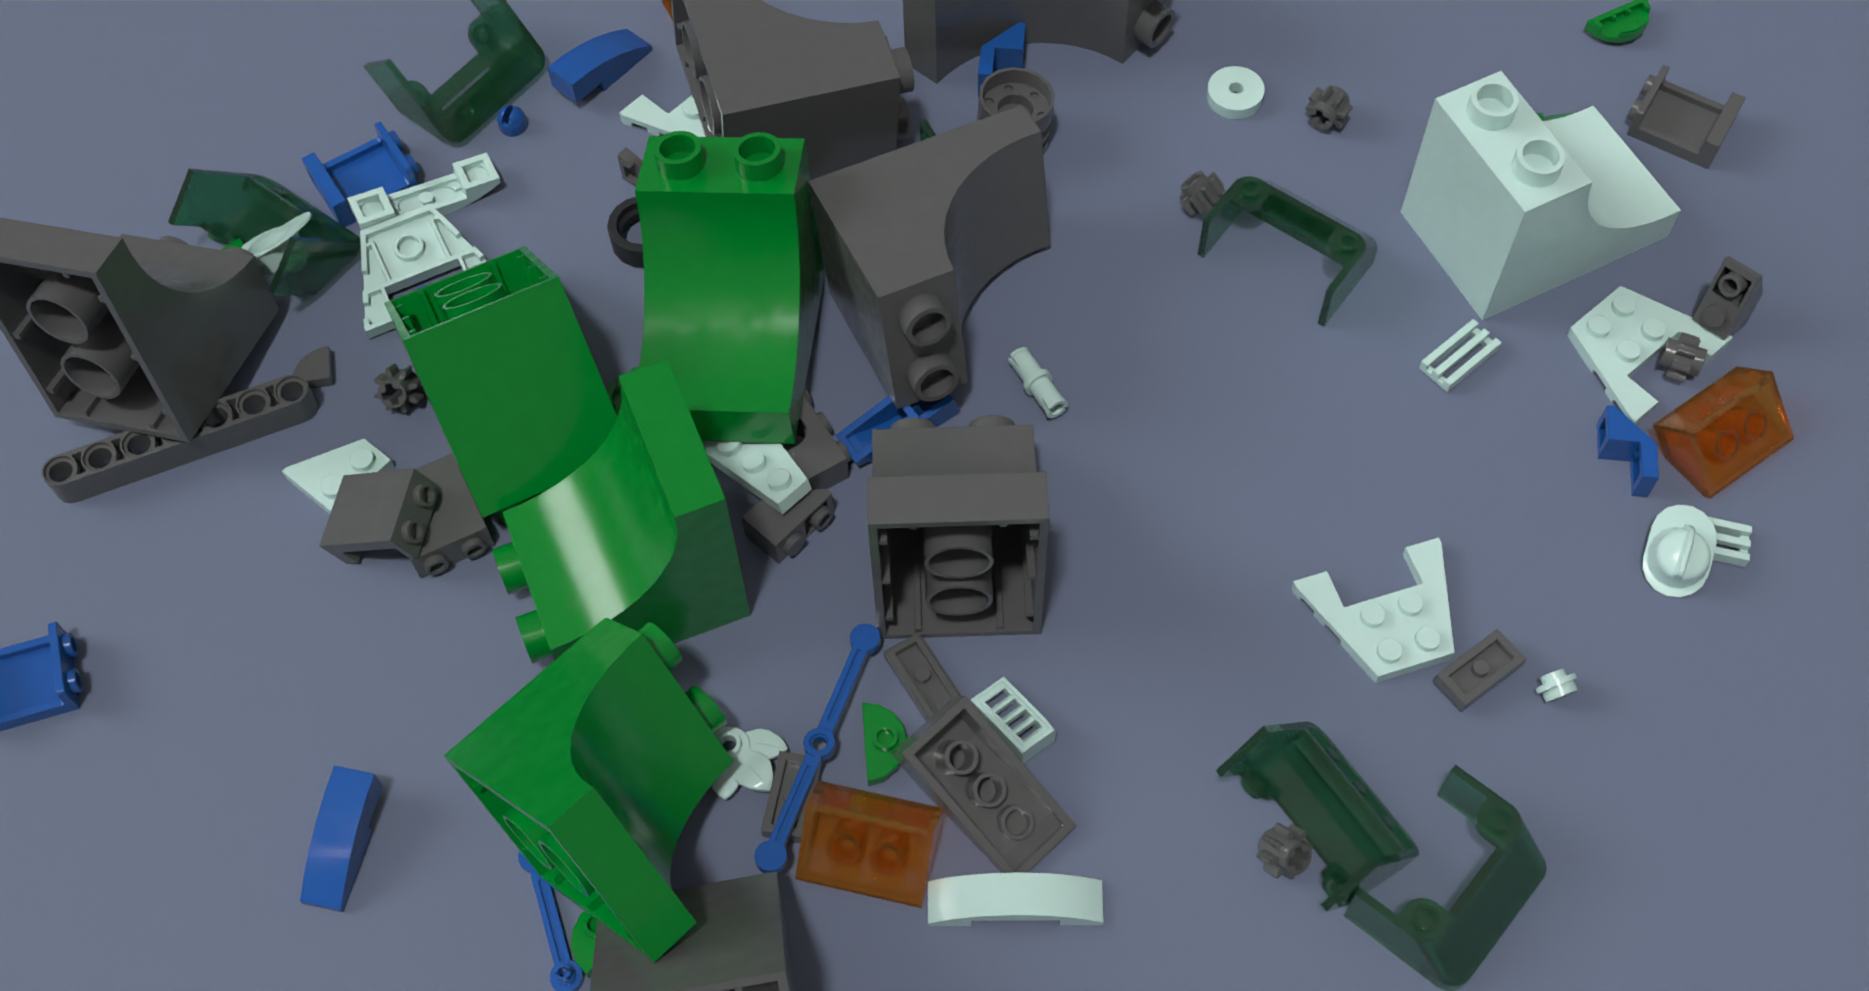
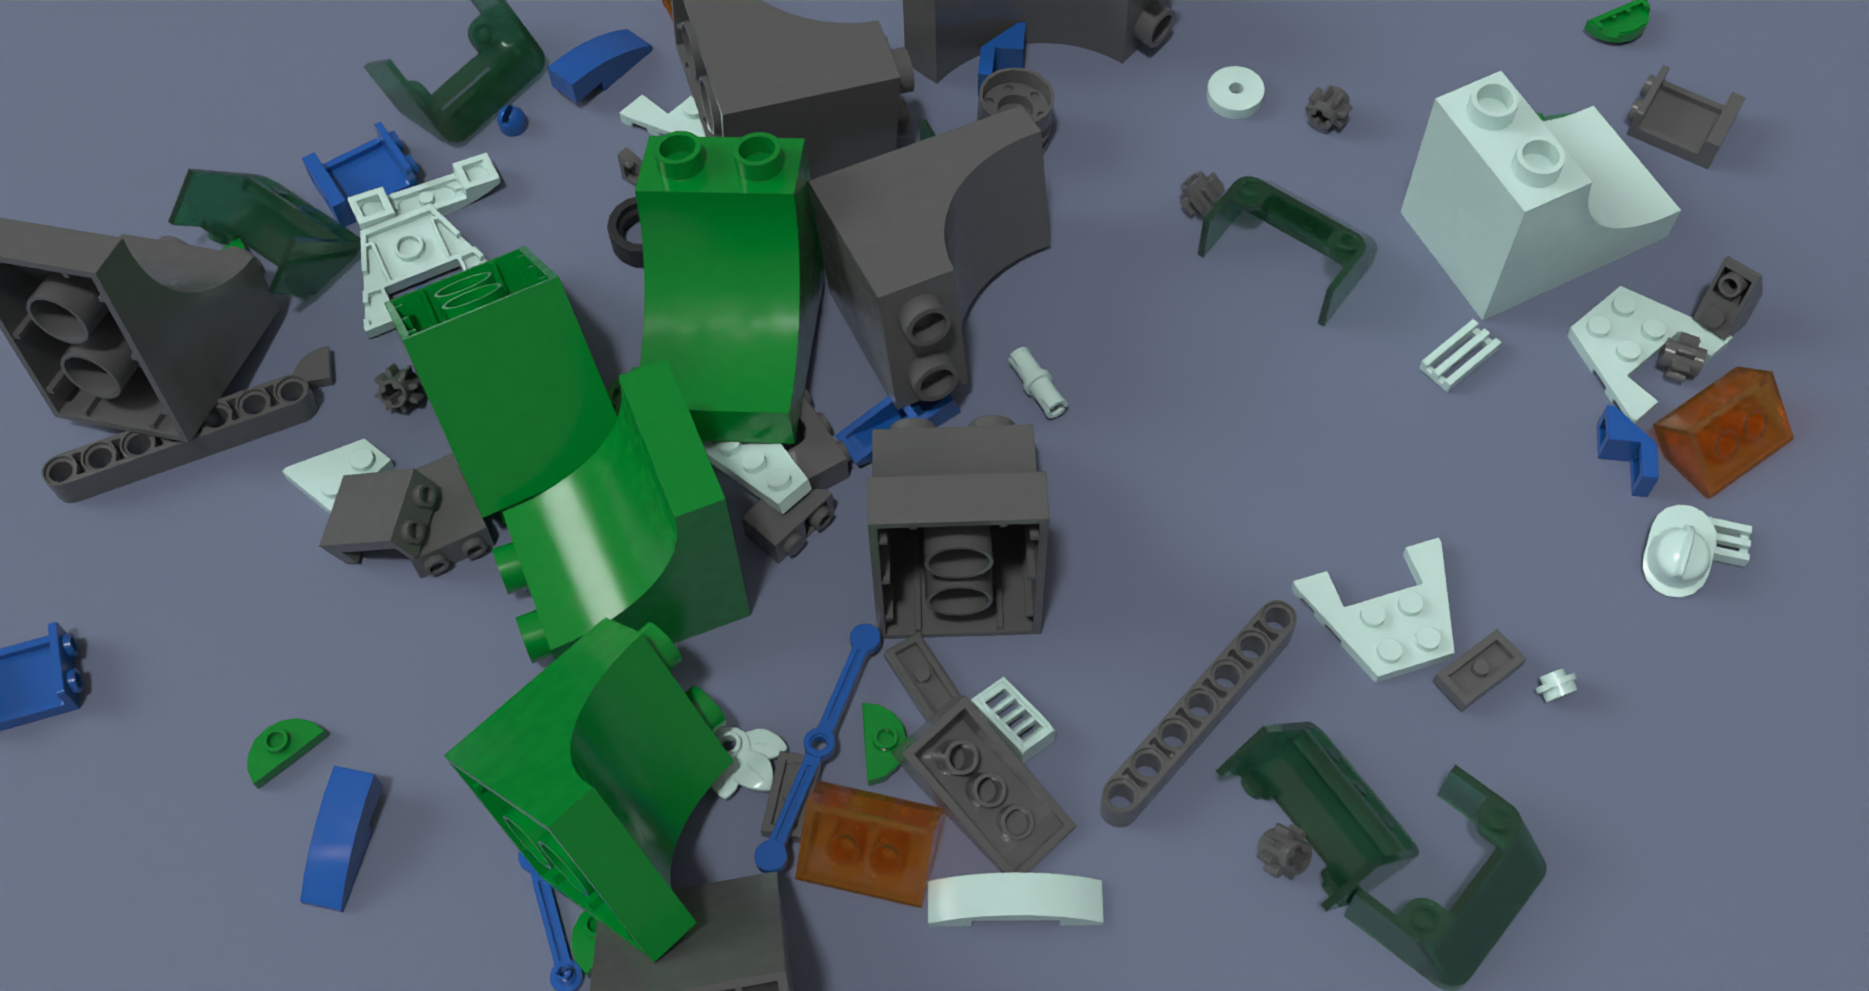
(272, 243): light aqua piece -> none
(280, 747): none -> green plate
(1193, 729): none -> dark grey beam

